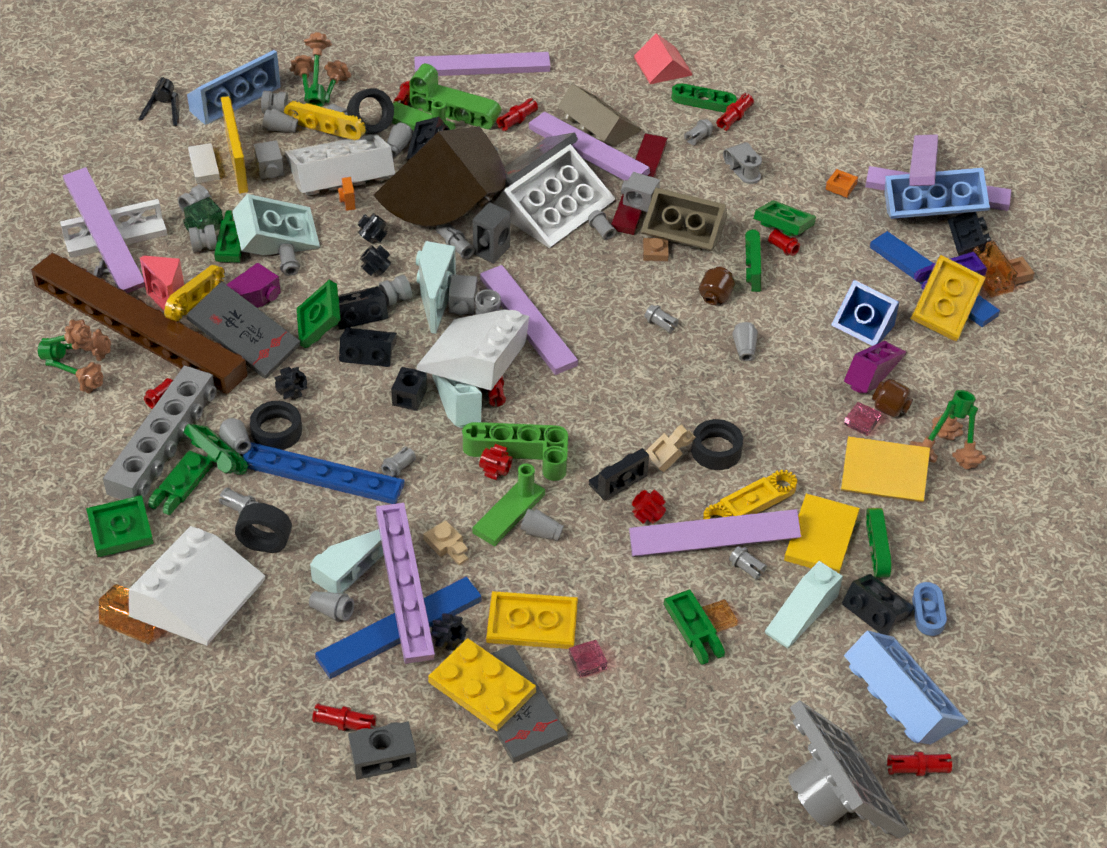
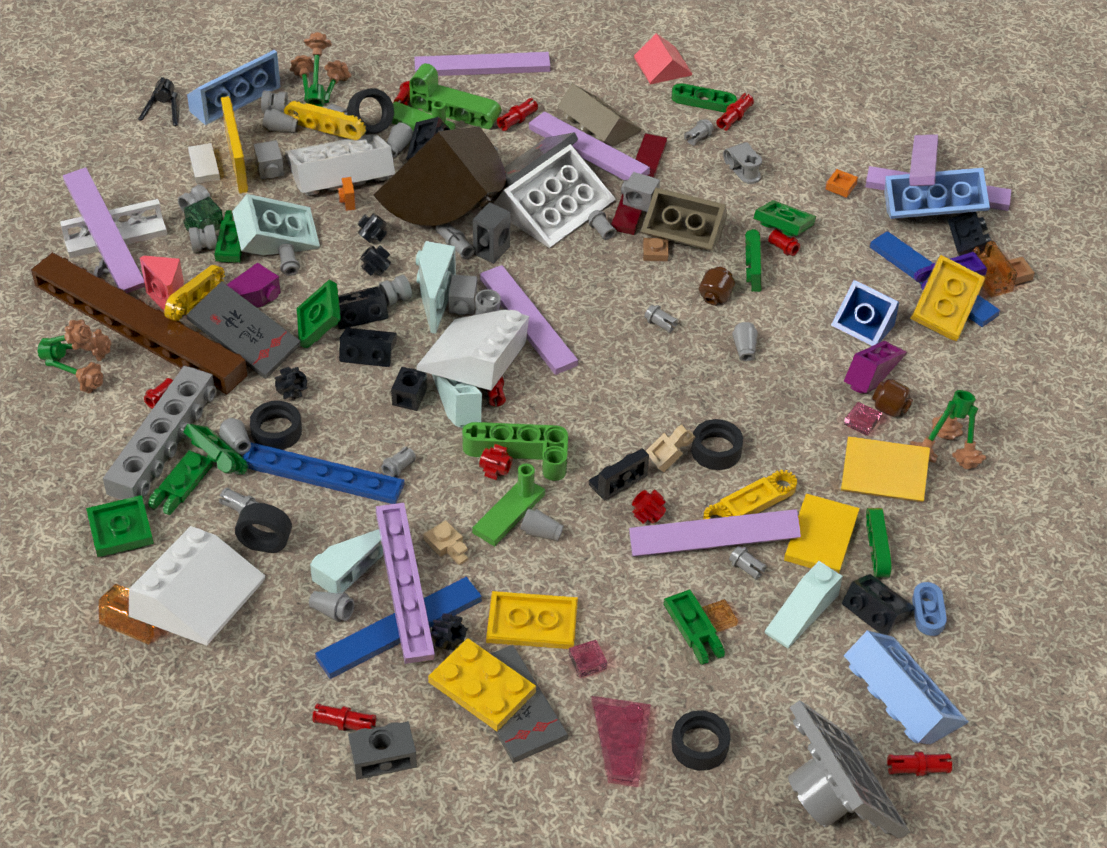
(622, 737): none -> clear pink wing
(700, 760): none -> black tyre

